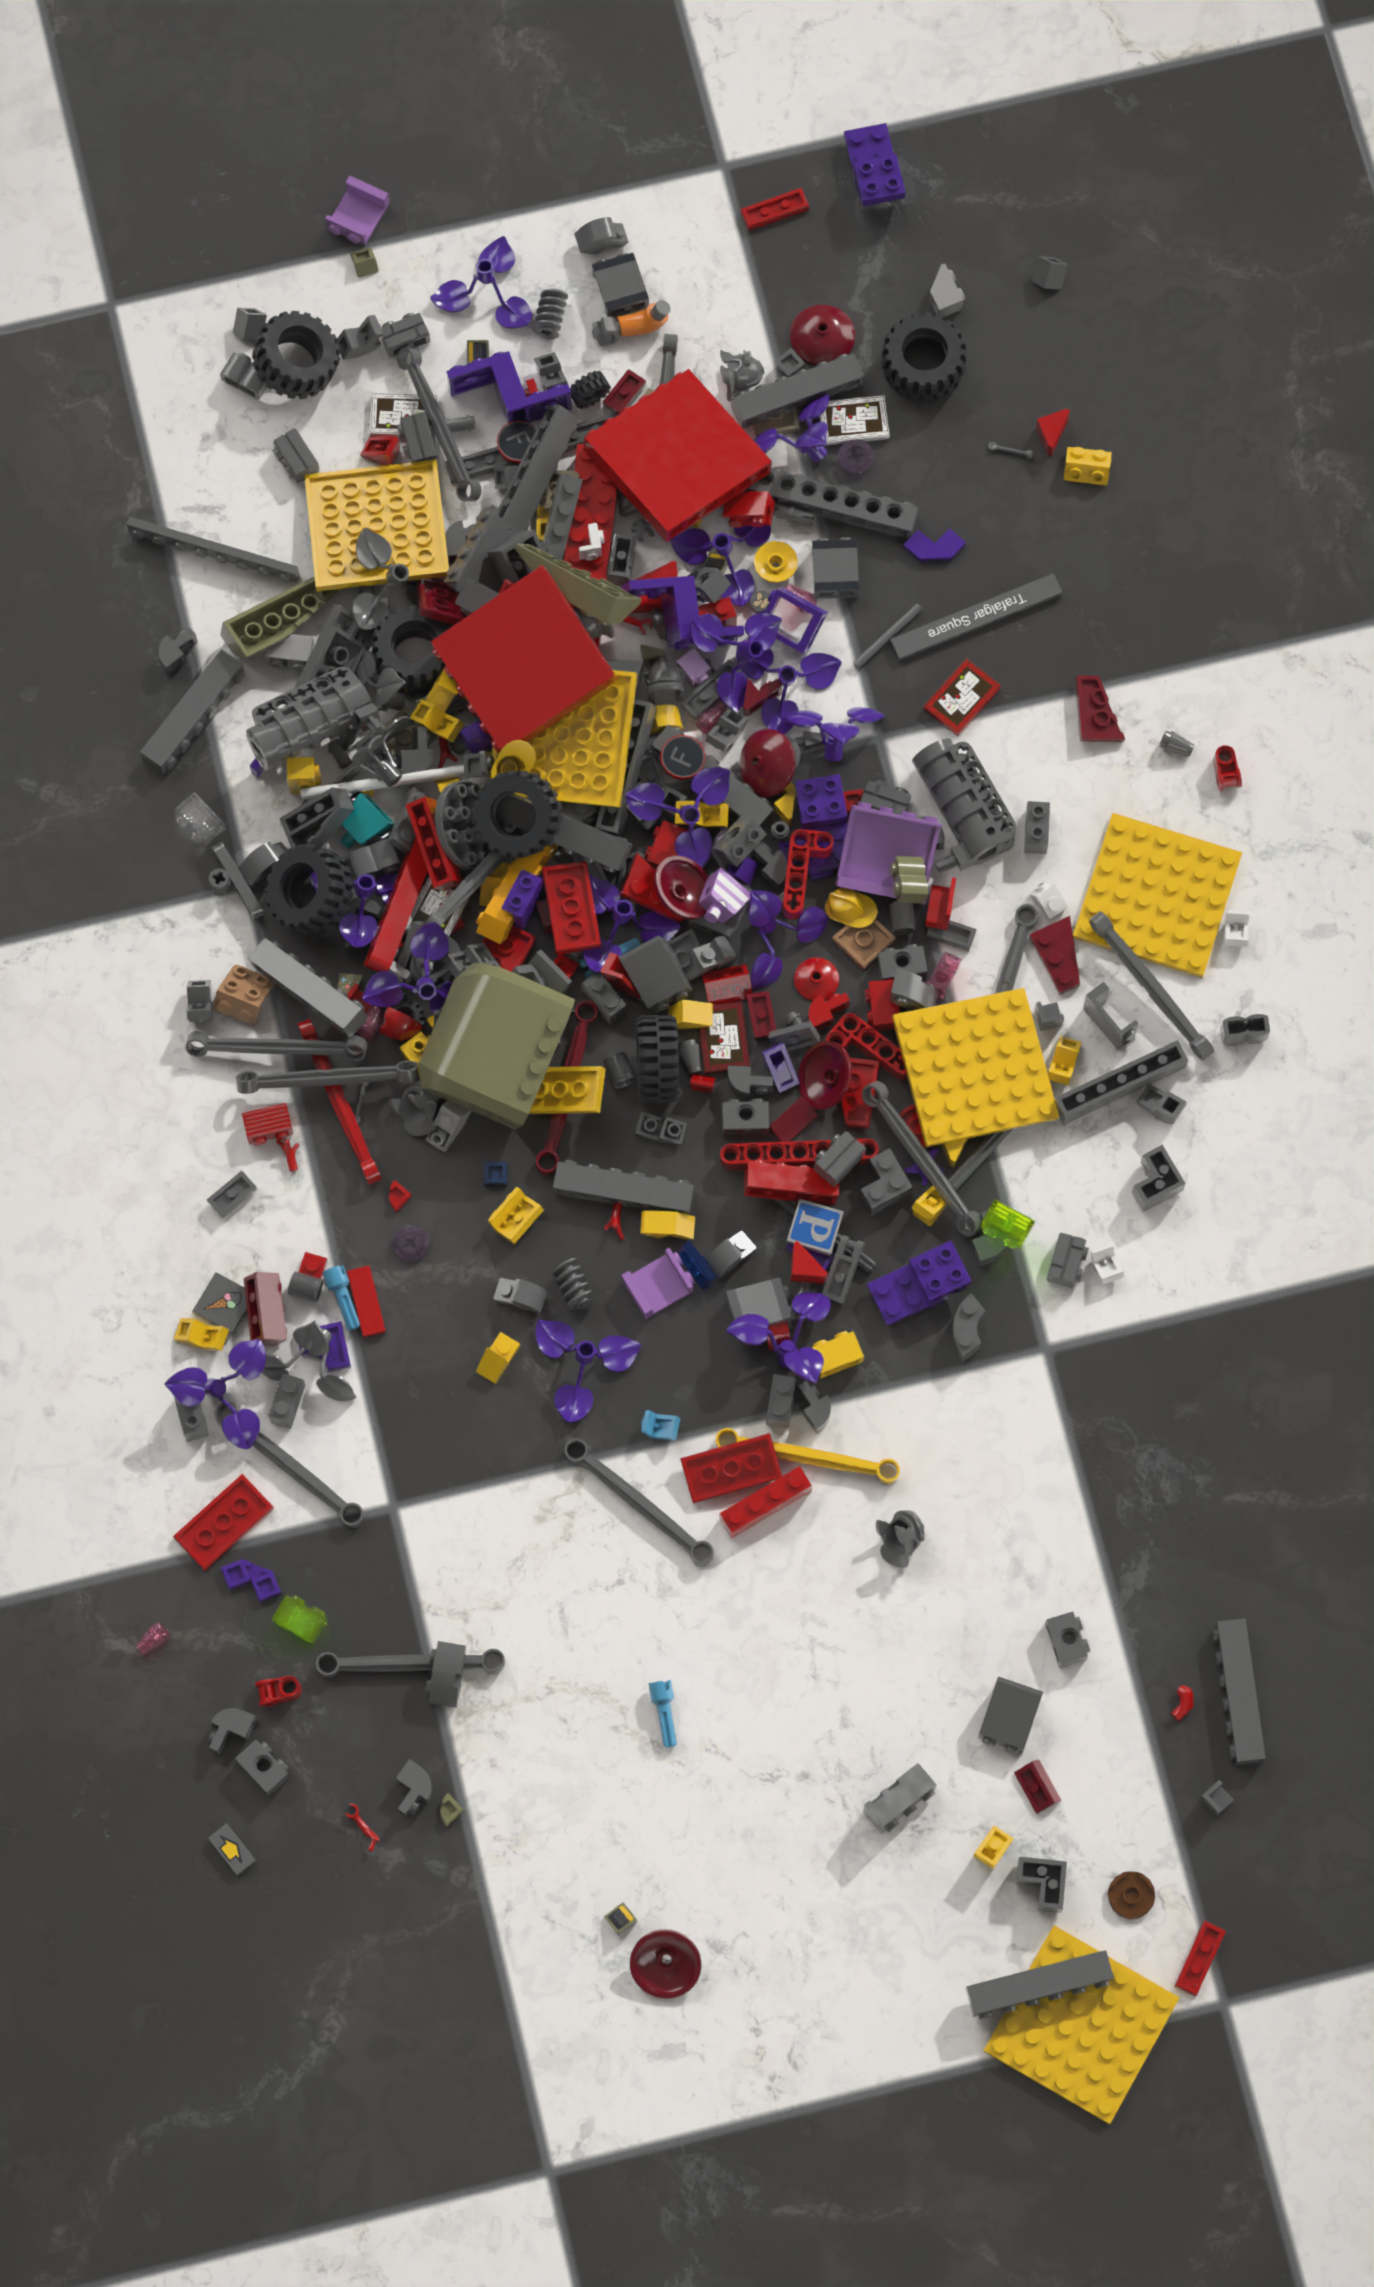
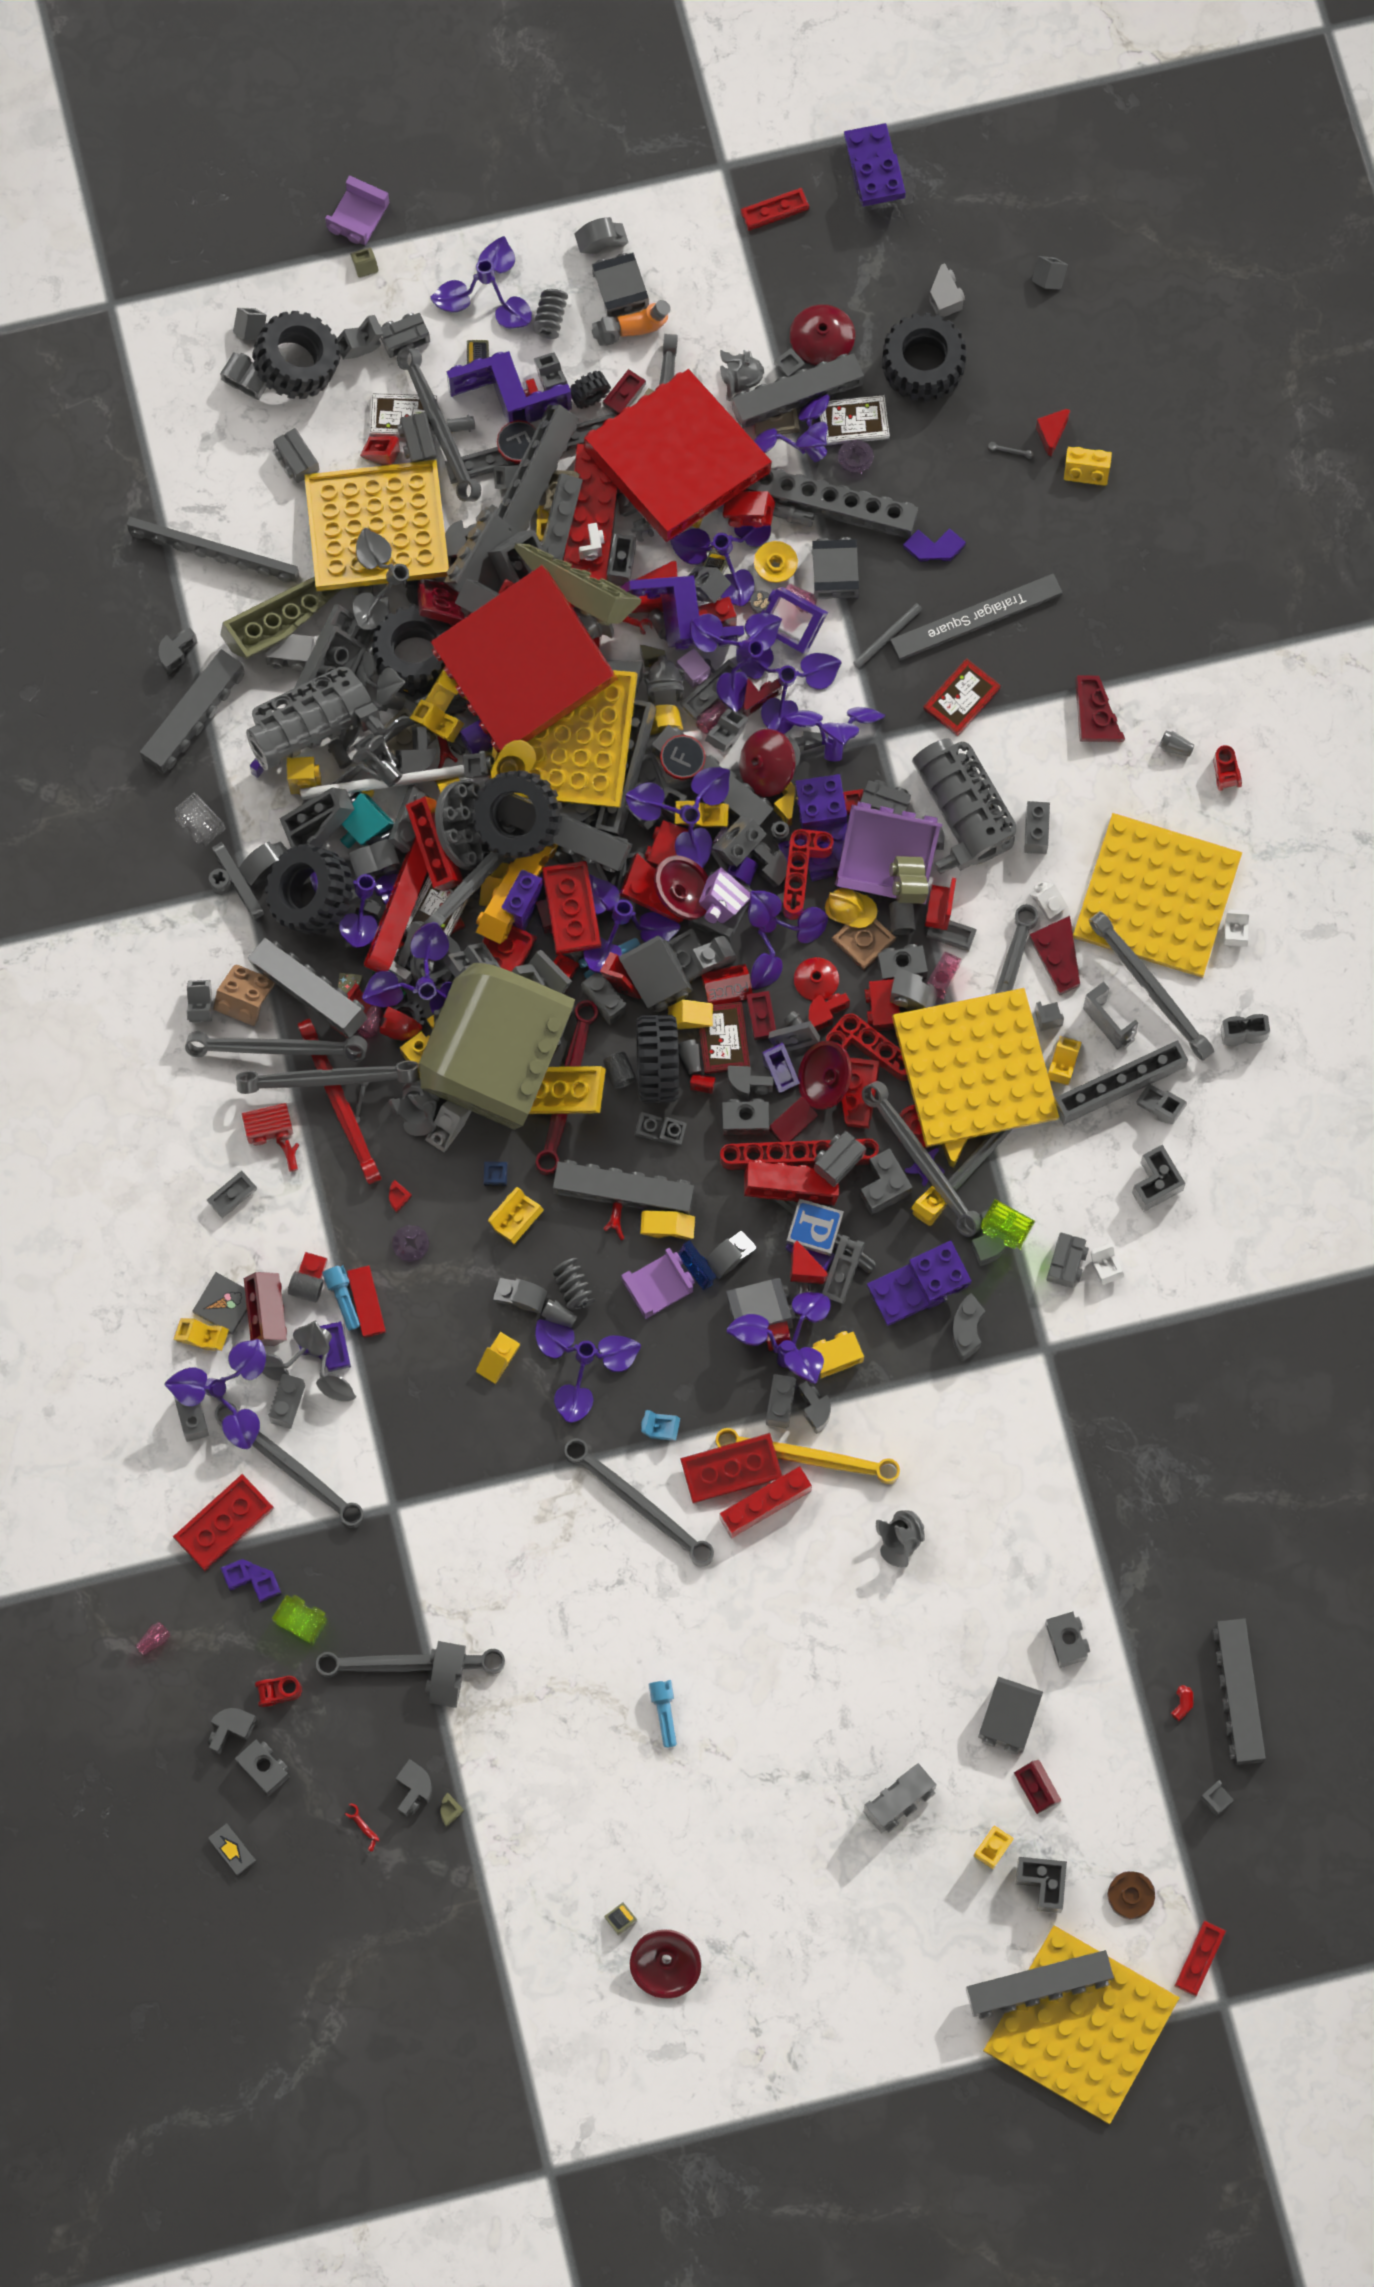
(558, 1314): none -> dark grey cone

